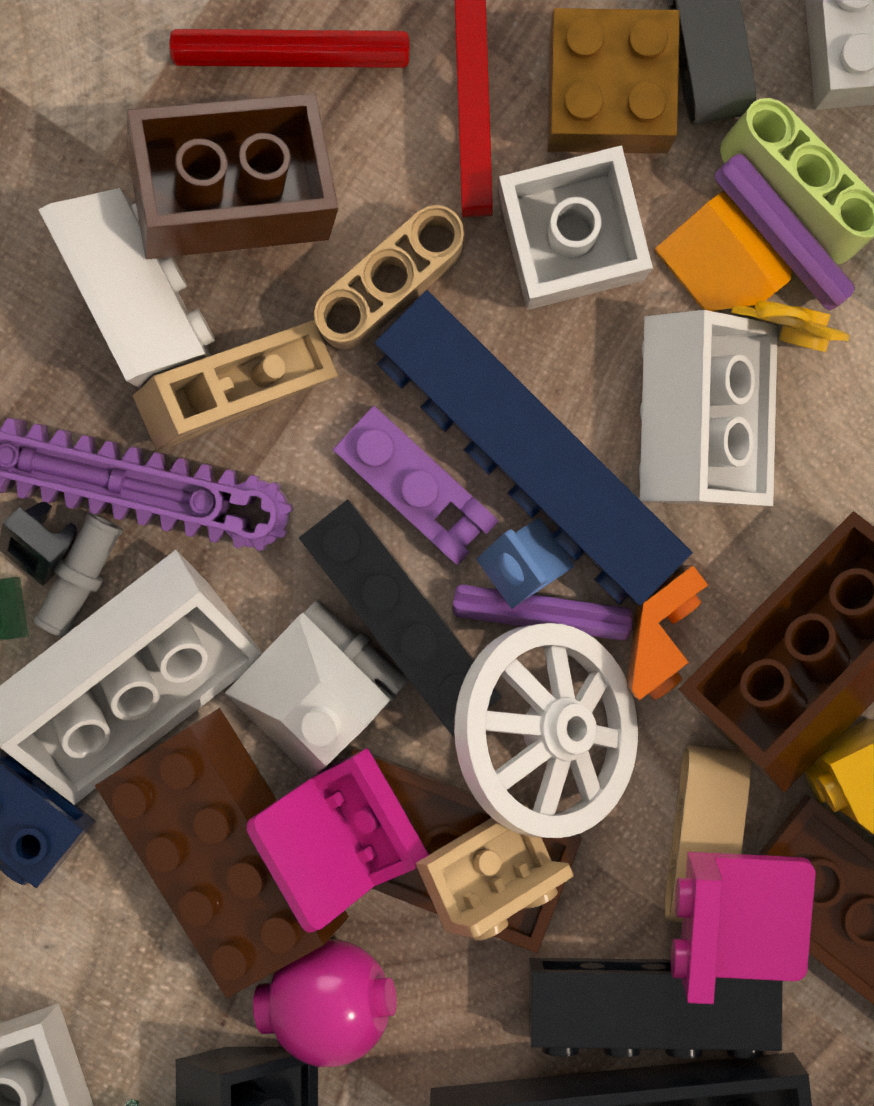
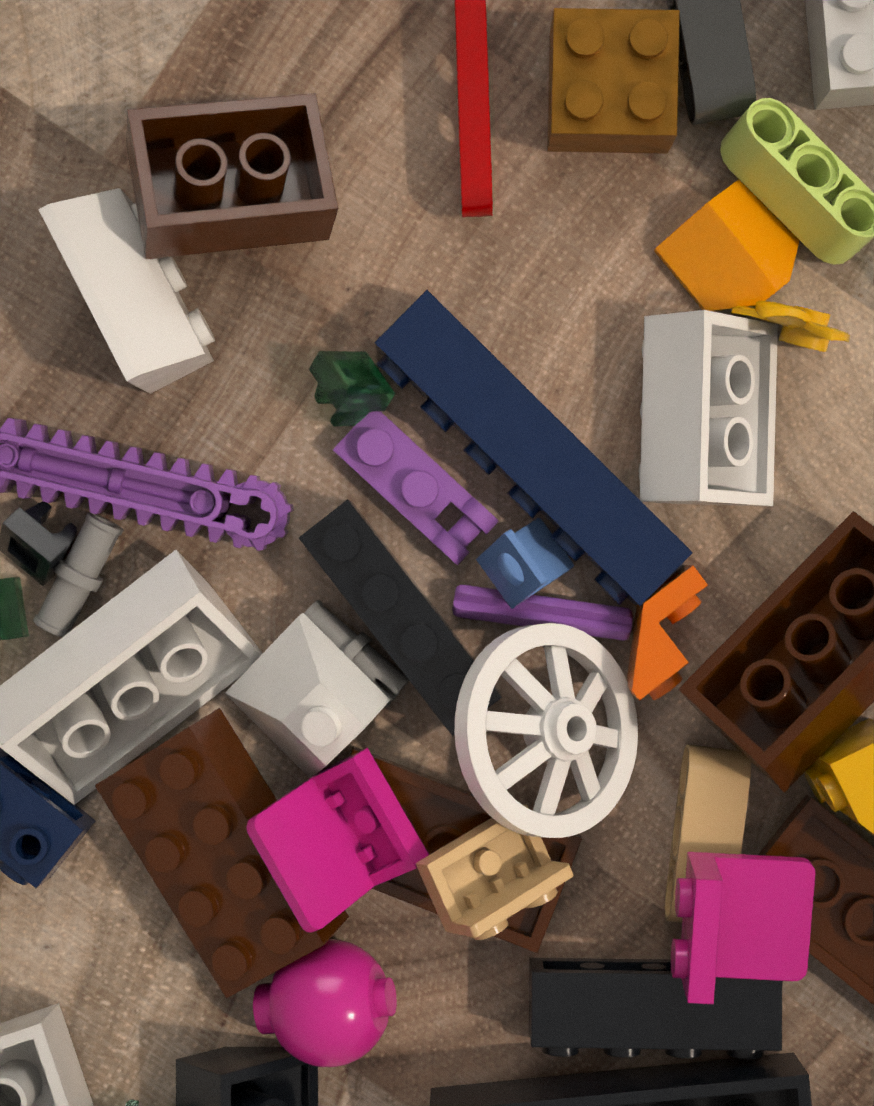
(232, 384): tan slope -> none
(290, 48): red axle -> none
(350, 384): none -> clear green tile
(398, 249): tan beam -> none
(574, 227): white brick -> none
(784, 232): medium lavender axle -> none

